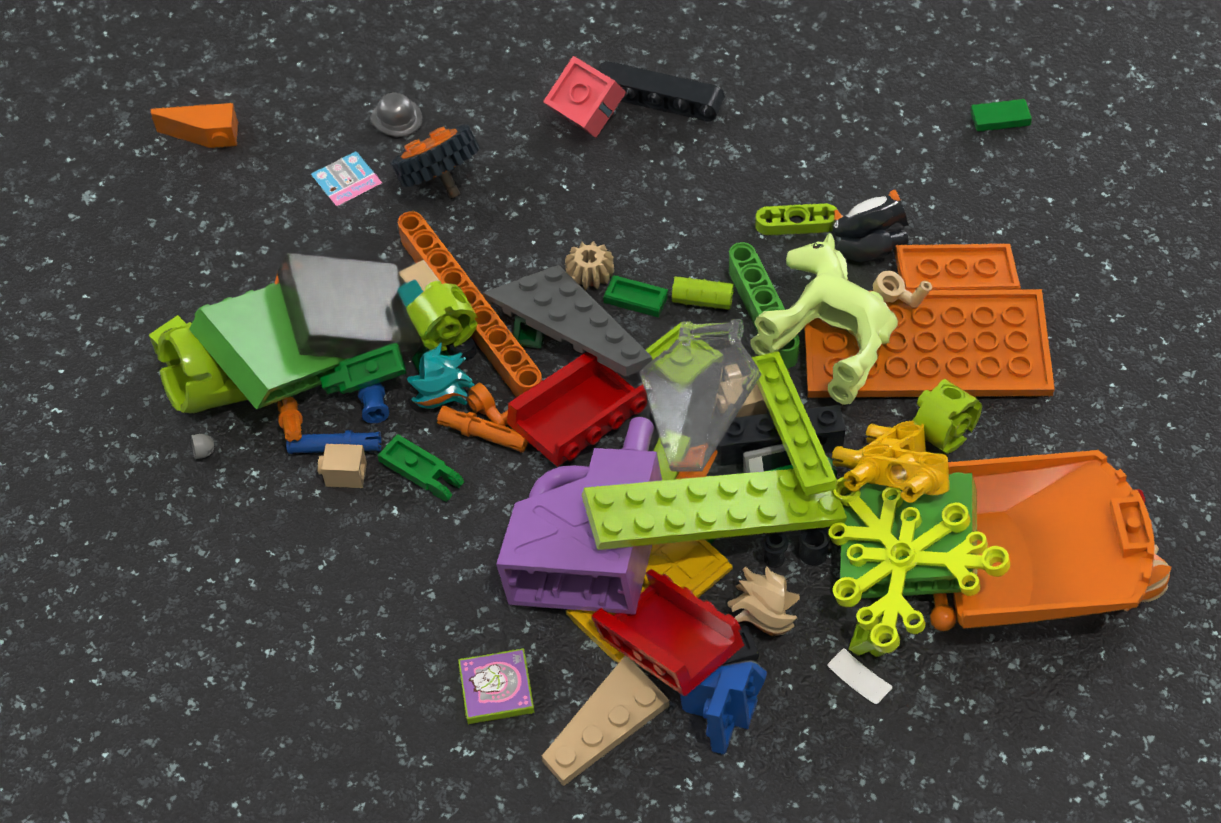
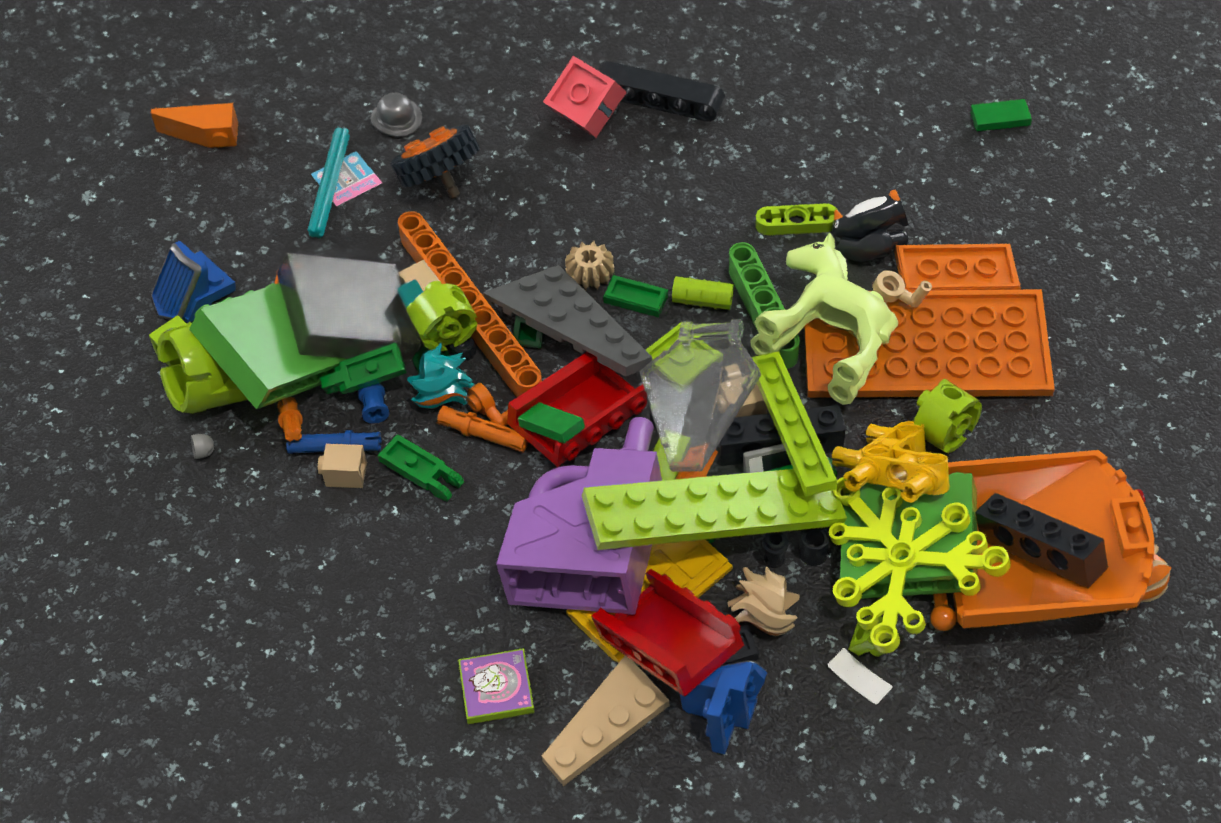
(188, 283): none -> blue piece
(328, 182): none -> teal axle
(551, 422): none -> green tile
(1042, 540): none -> black brick

